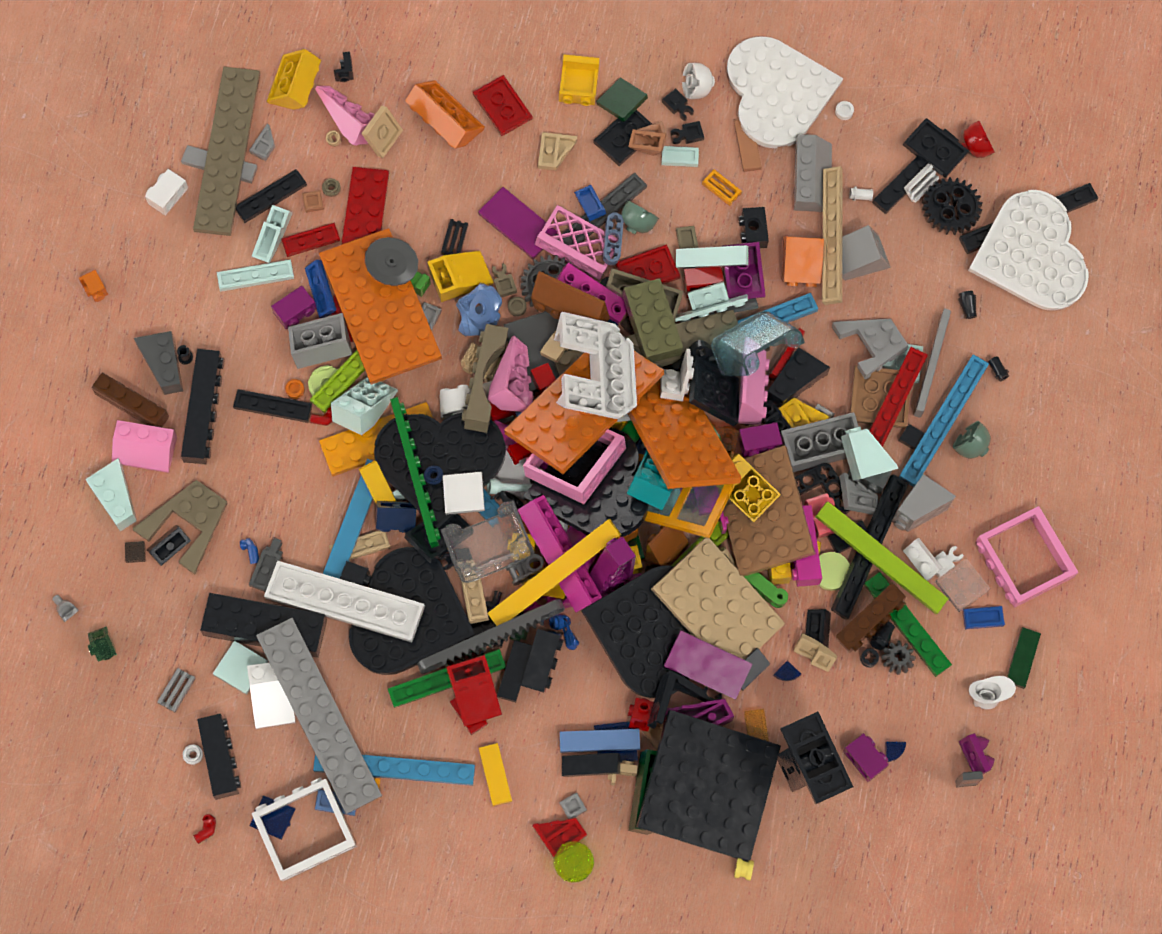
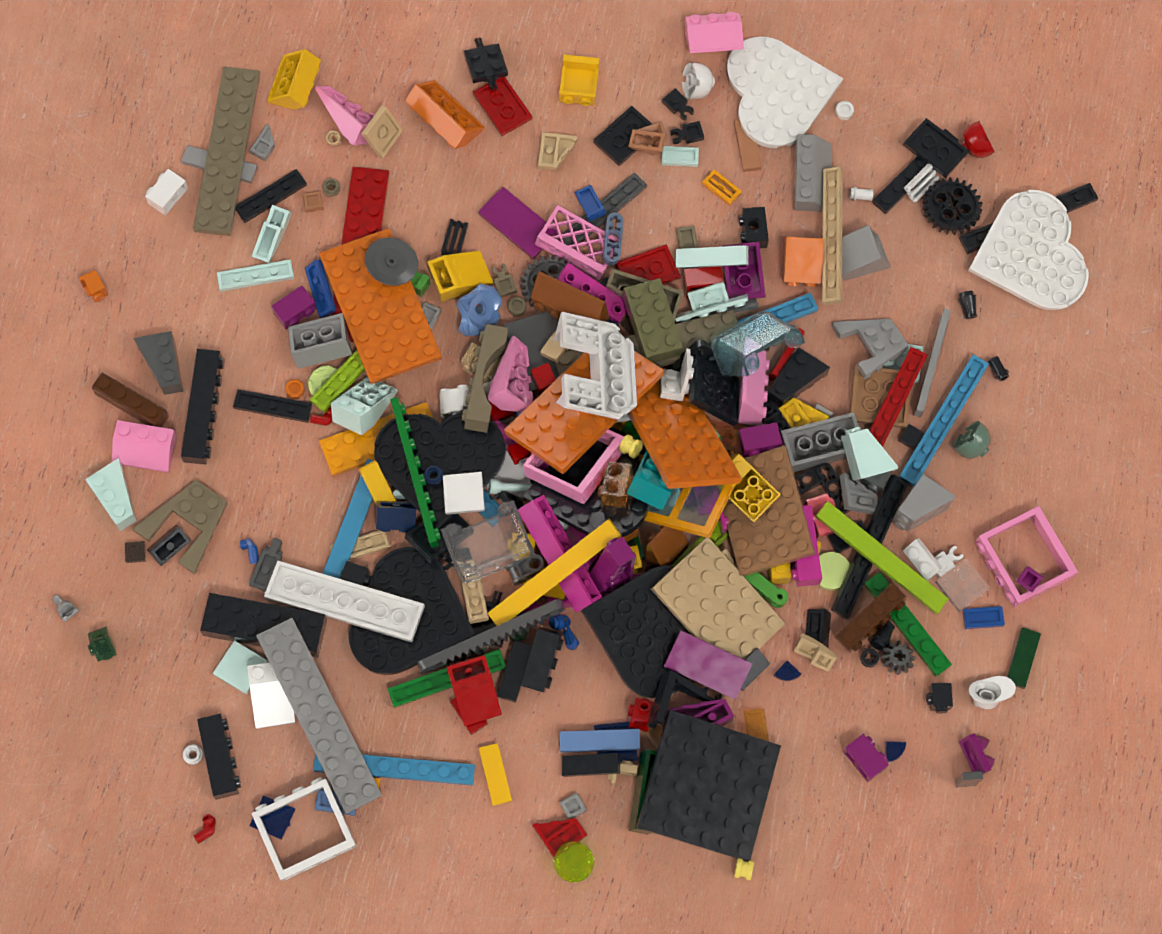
(178, 672): light grey tile -> none
(184, 355): black pin -> none
(310, 239): red tile -> none
(346, 71): black bracket -> none
(485, 63): none -> black plate
(618, 485): none -> clear orange brick
(622, 99): dark green tile -> none
(630, 446): none -> light yellow wheel
(637, 218): sand green cylinder -> none
(714, 32): none -> bright pink slope
(812, 759): black brick -> none
(940, 697): none -> black brick
(1029, 579): none -> magenta slope

